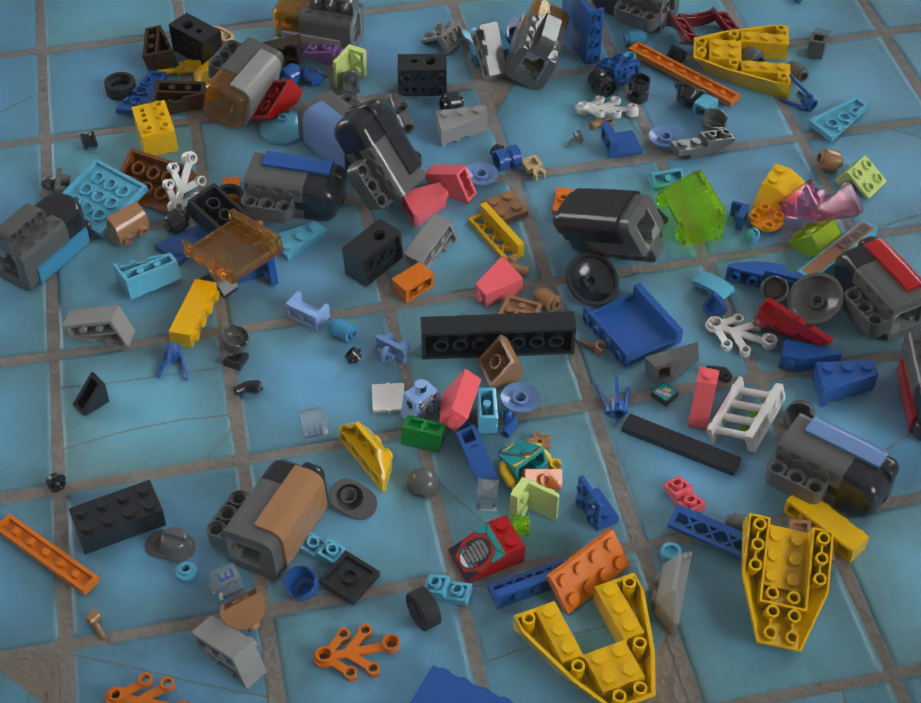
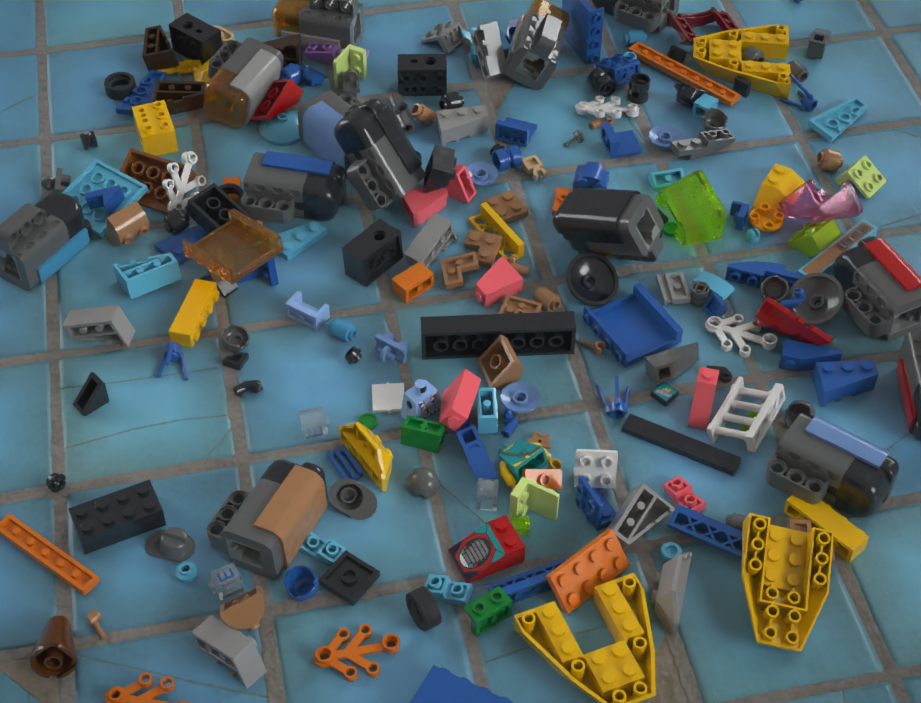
(54, 650): none -> reddish brown cone
(108, 198): none -> blue slope
(338, 453): none -> blue tile
(368, 420): none -> green piece
(423, 114): none -> medium nougat brick
(439, 168): none -> black slope
(455, 266): none -> medium nougat plate
(486, 244): none -> medium nougat plate
(489, 610): none -> green bracket
(514, 131): none -> blue bracket
(591, 176): none -> blue brick
(597, 467): none -> white bracket
(638, 514): none -> light grey wedge
(669, 229): none -> green piece
(673, 288): none -> light grey plate
(699, 293): none -> dark grey wheel
(742, 86): none -> black tile
(796, 300): none -> blue arm

